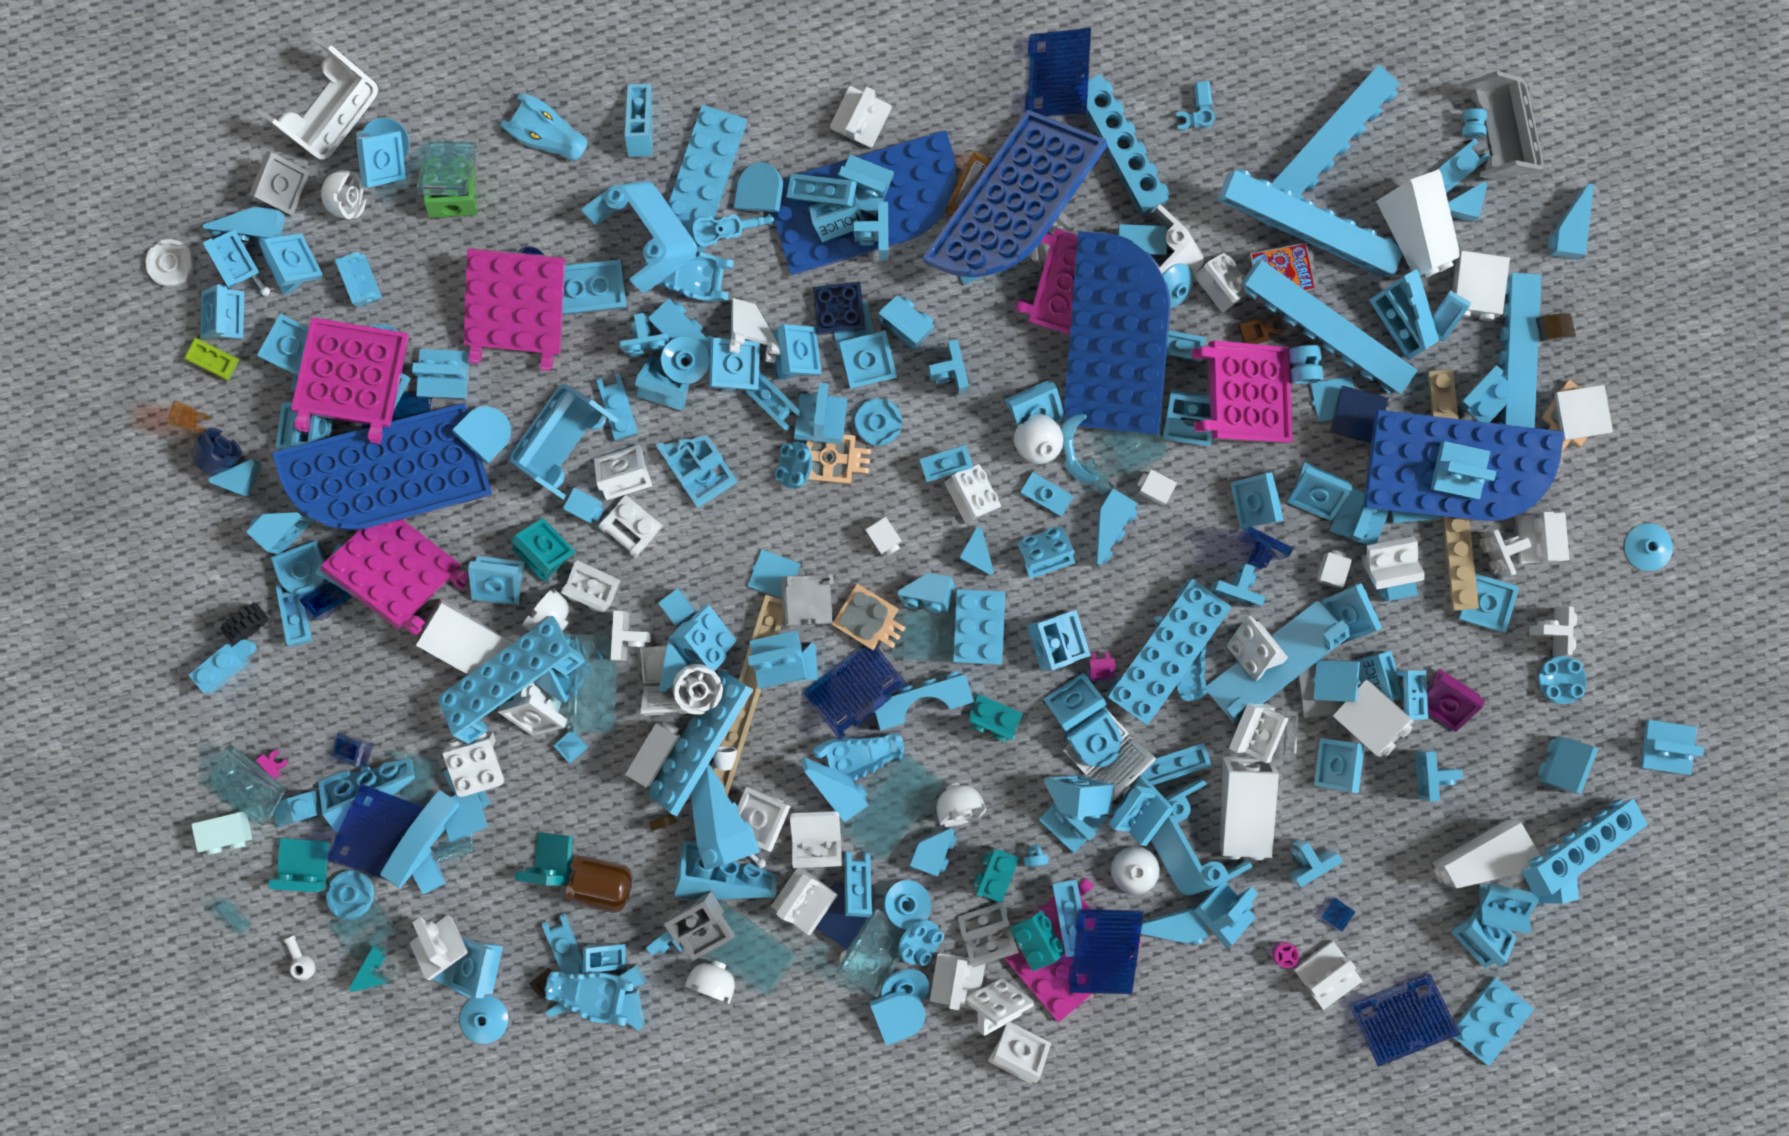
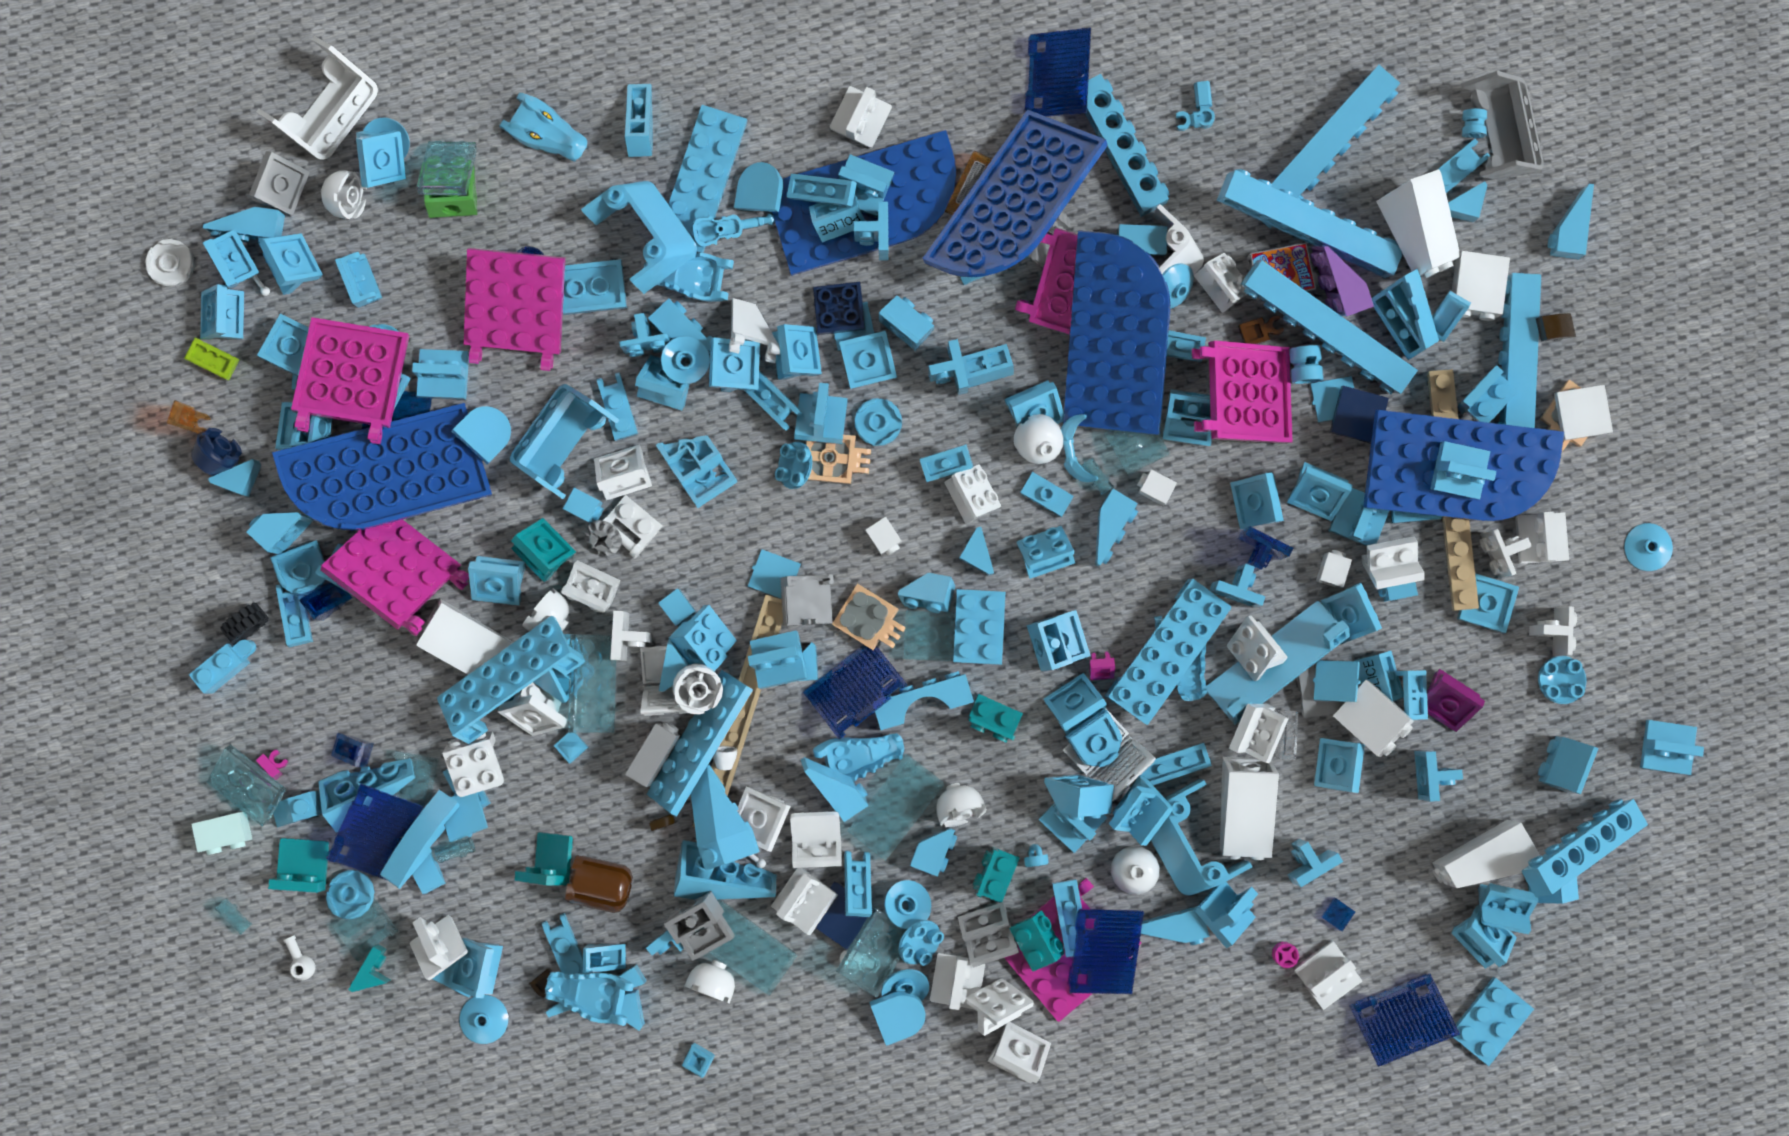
(600, 529): none -> light grey gear
(698, 1060): none -> medium azure tile
(988, 365): none -> medium azure hinge
(1343, 287): none -> medium lavender slope

